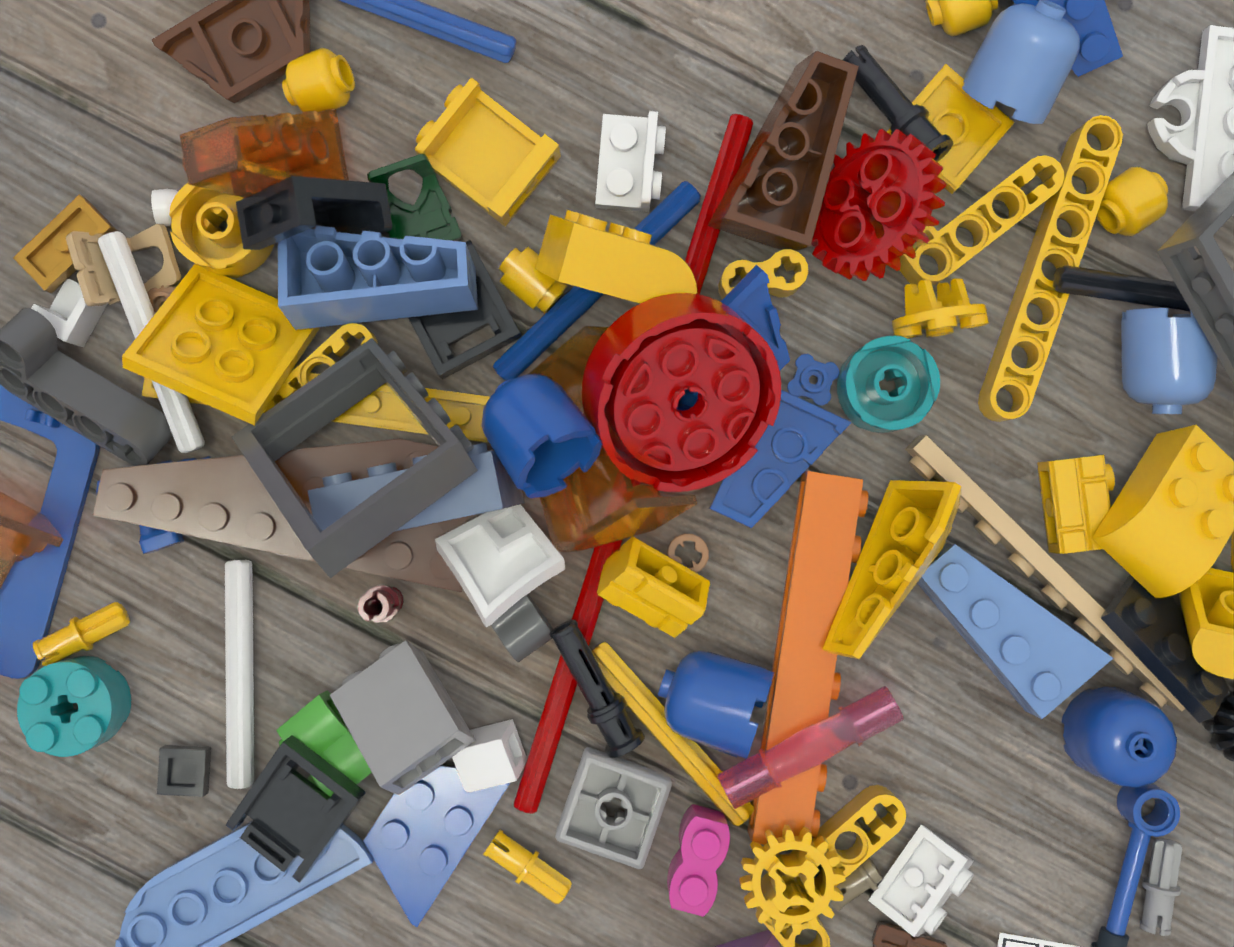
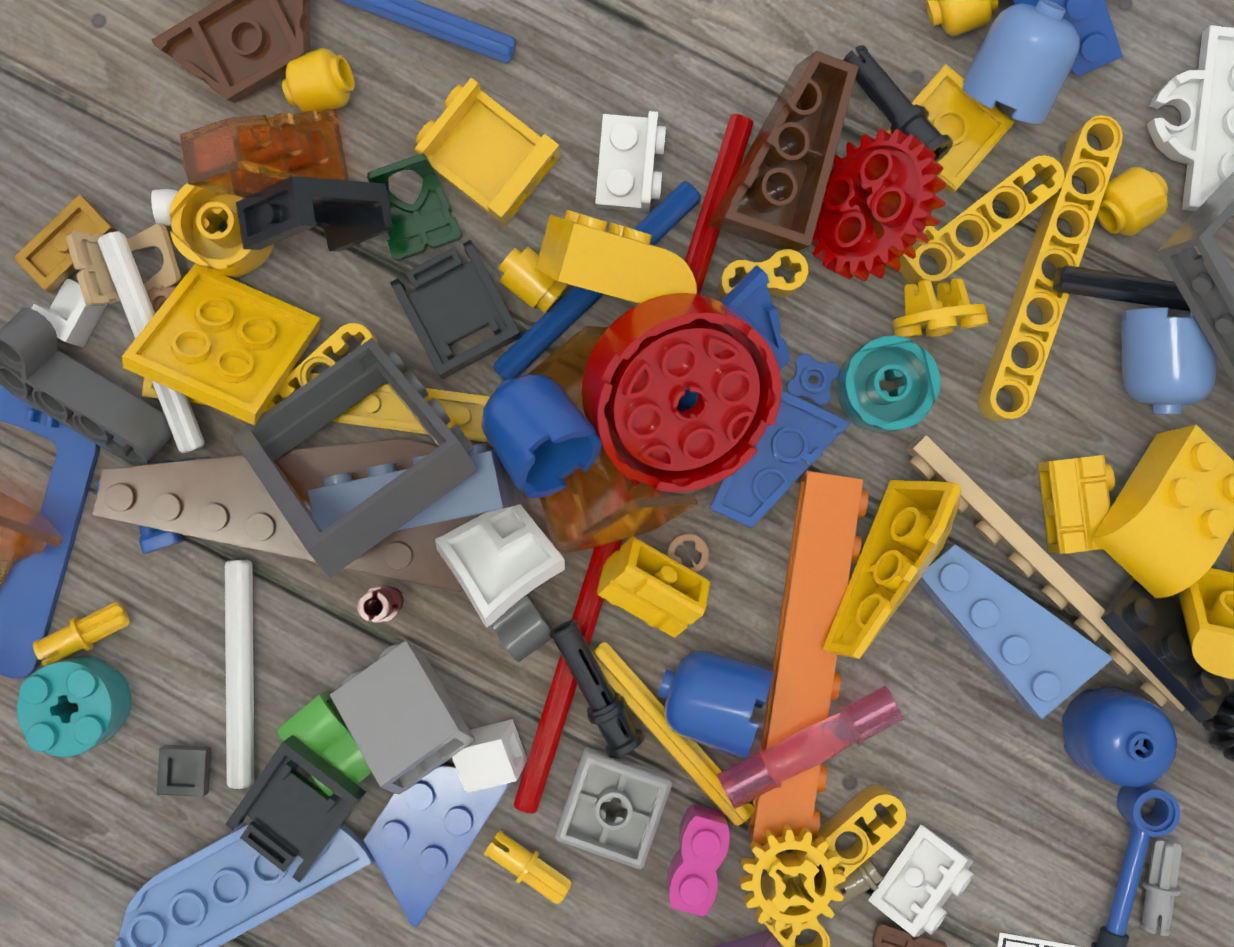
(370, 277): medium blue wedge -> none

